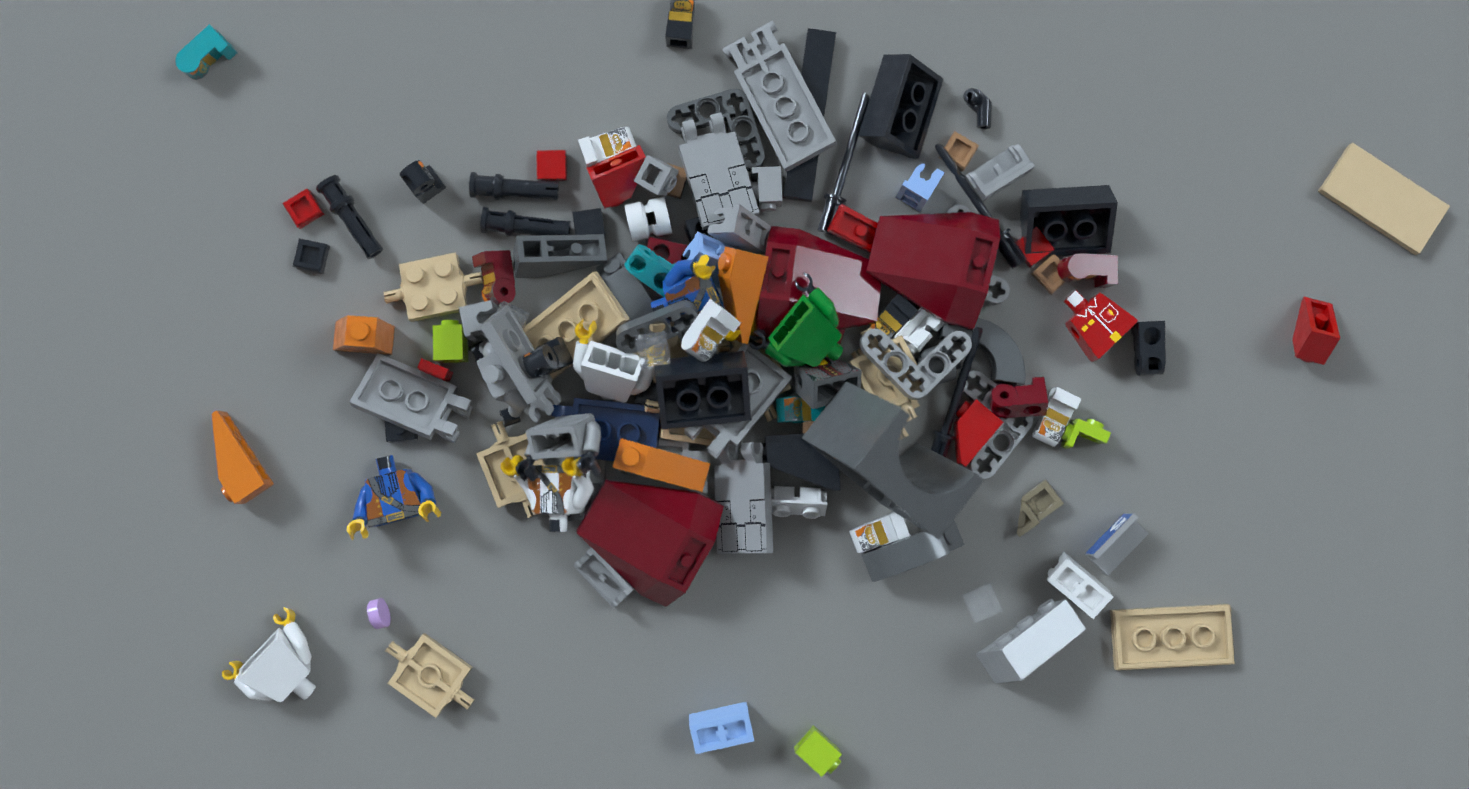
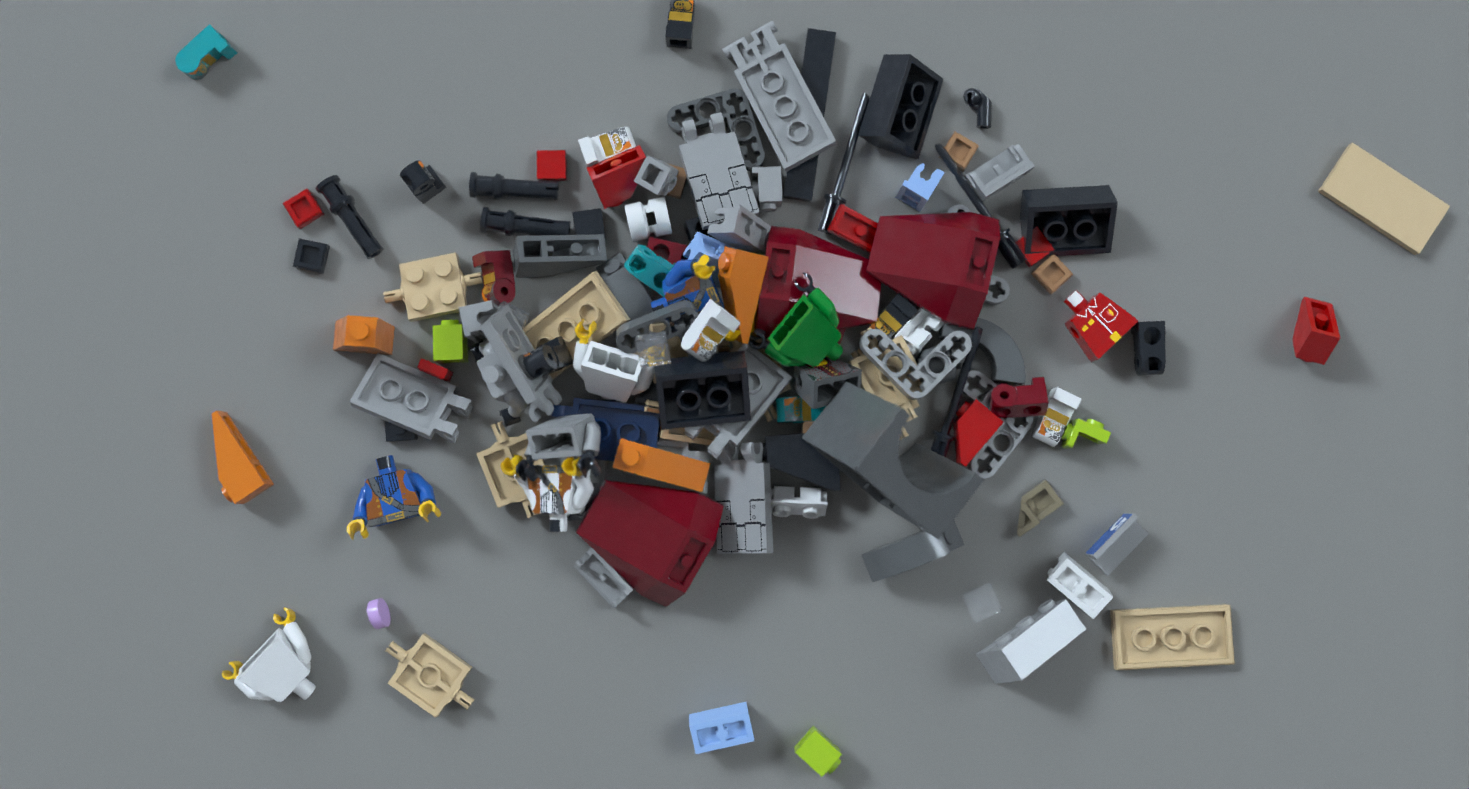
(879, 532): white leg -> none
(1097, 267): leg -> none

